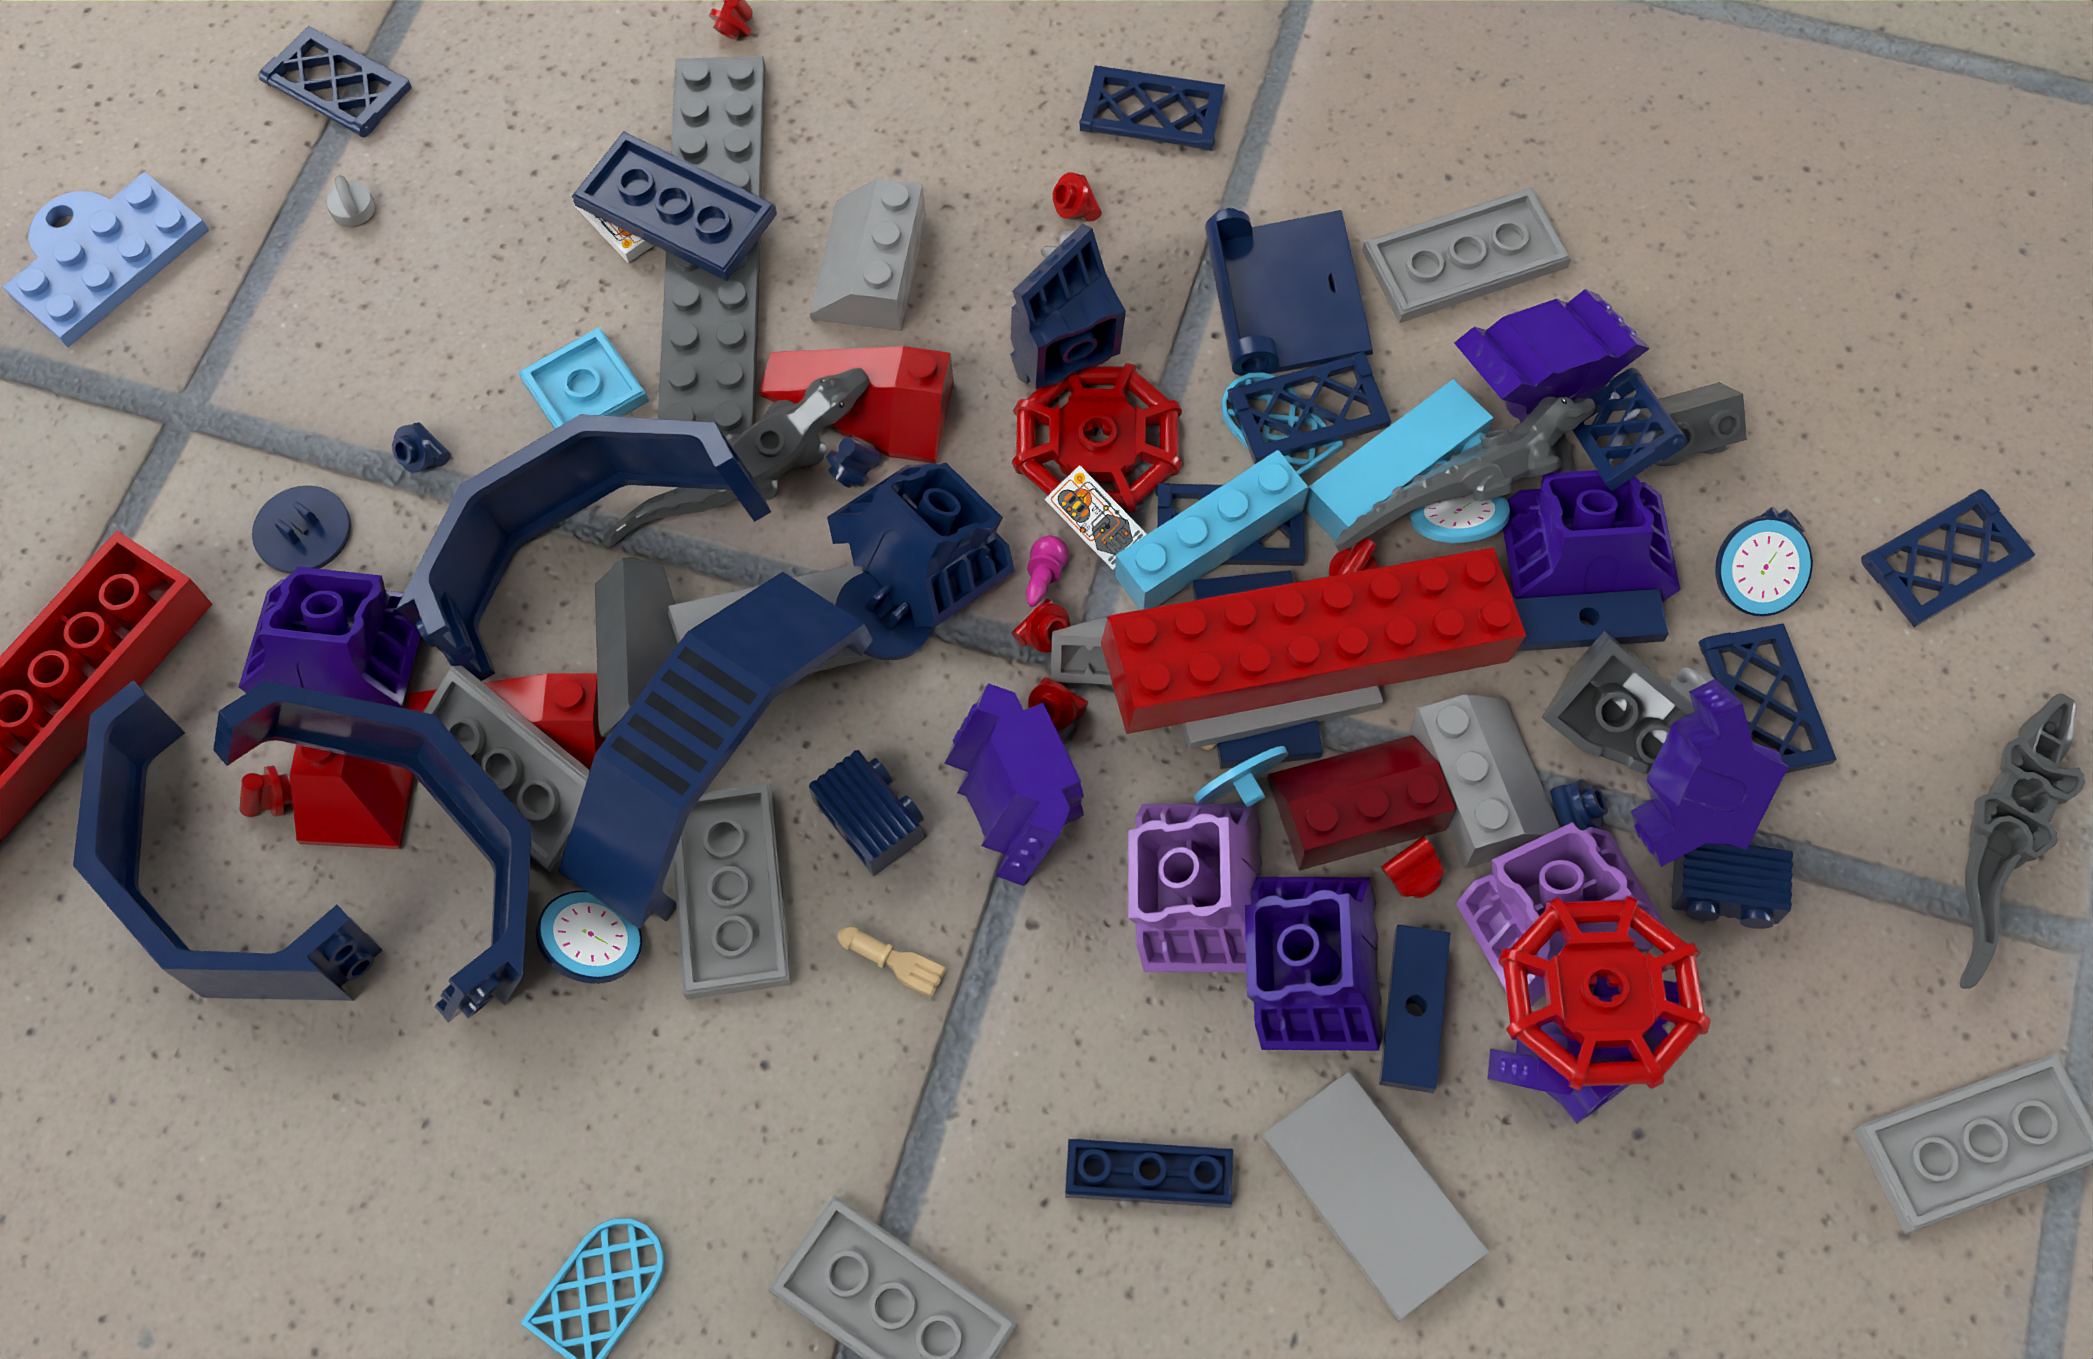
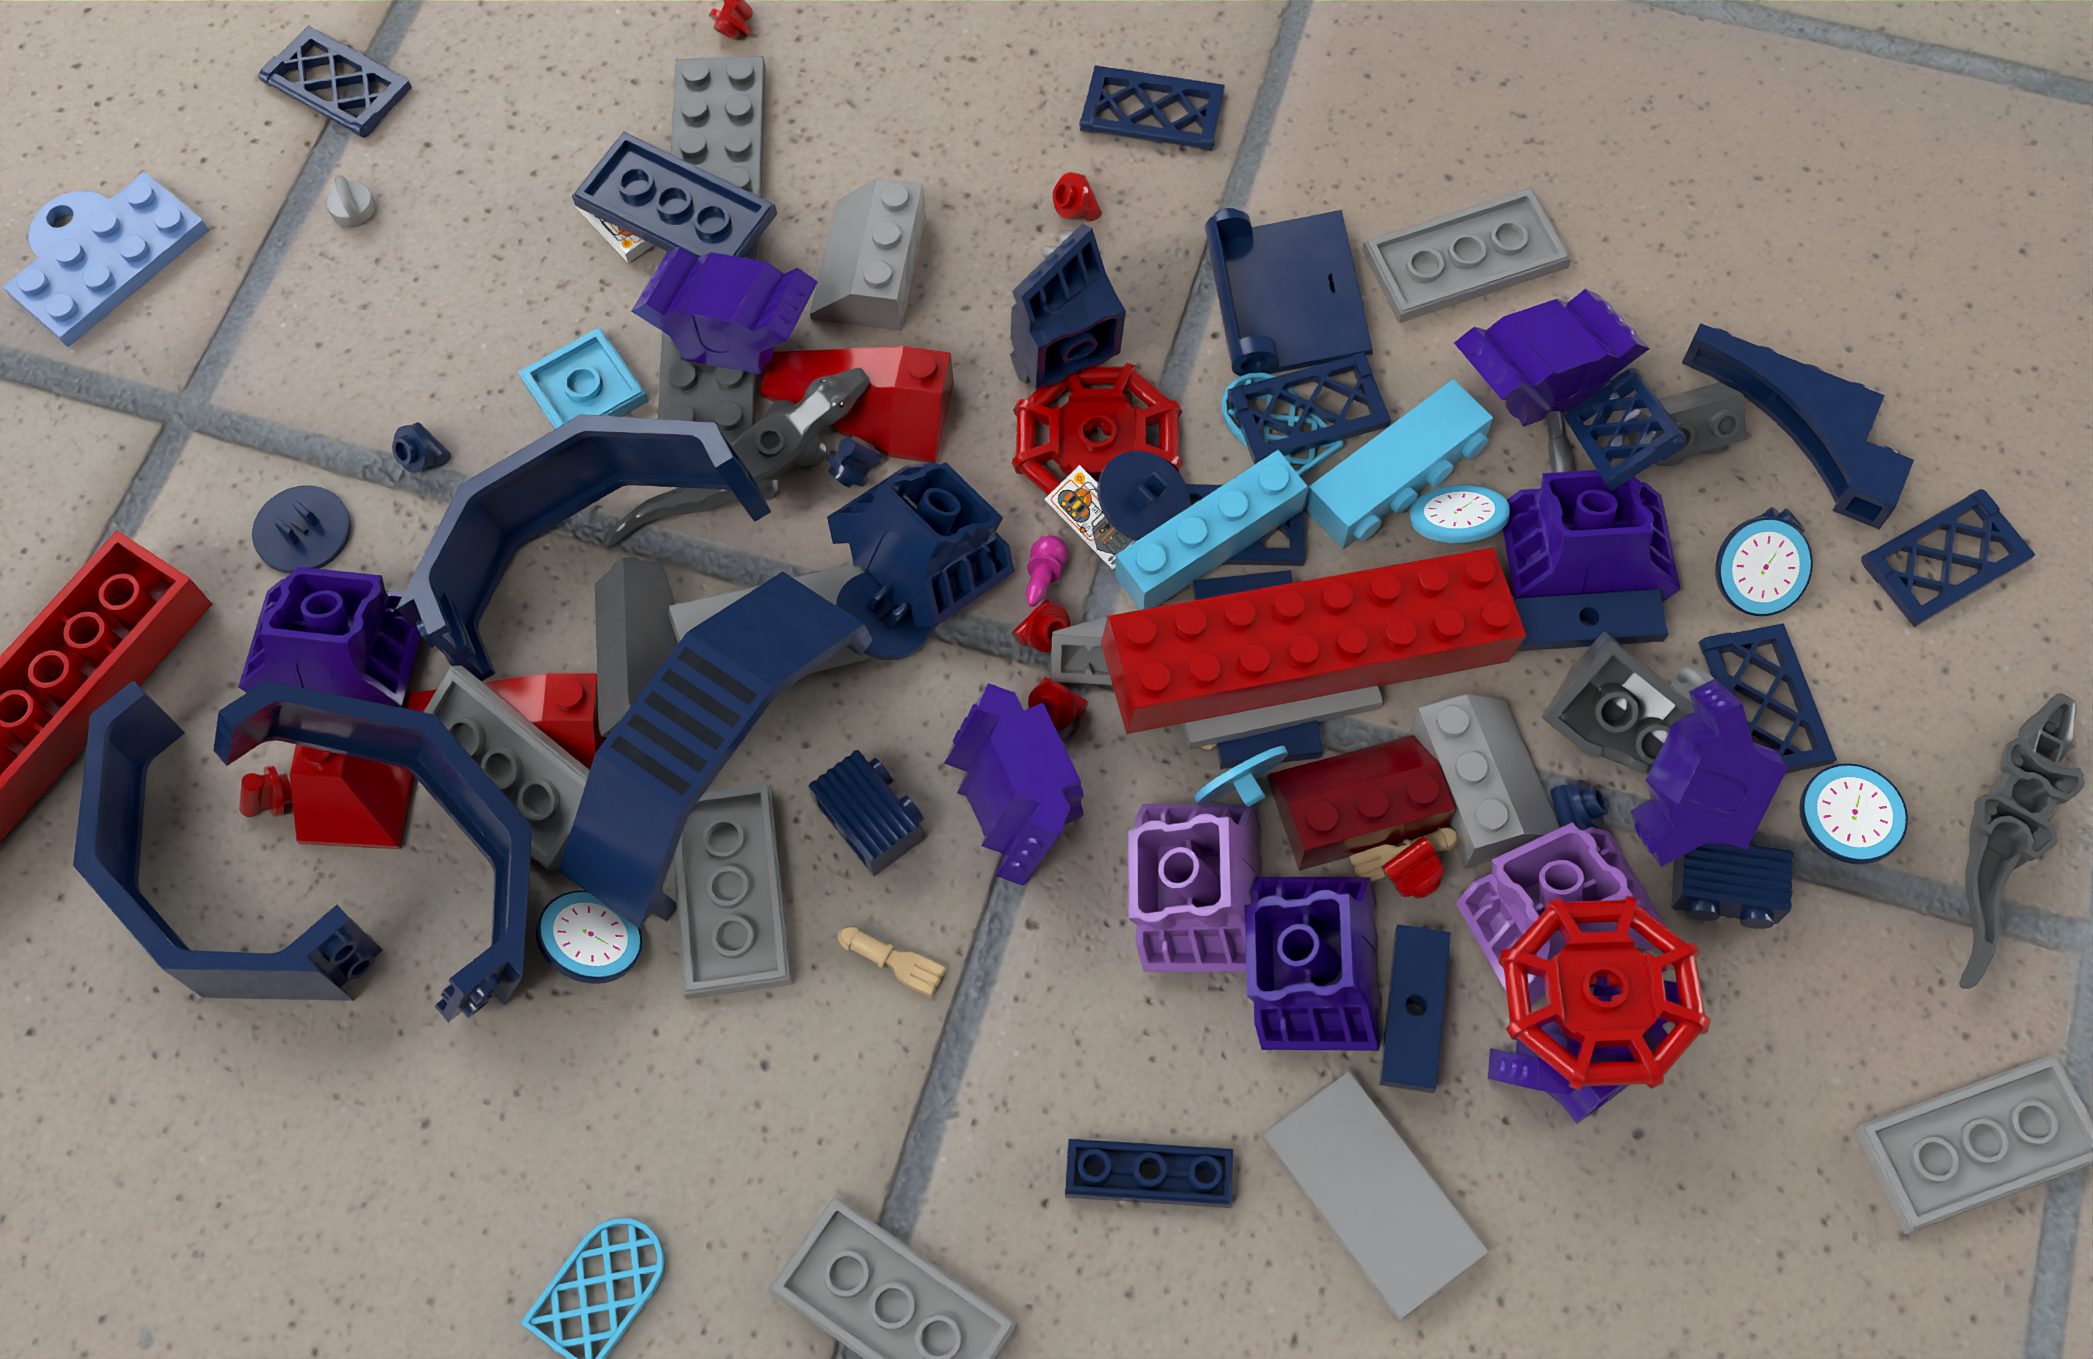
(724, 307): none -> dark purple slope
(1140, 493): none -> dark blue piece
(1354, 558): red plate -> none
(1370, 861): none -> tan piece
(1484, 469): dark grey animal -> none
(1820, 414): none -> dark blue arch
(1853, 813): none -> piece

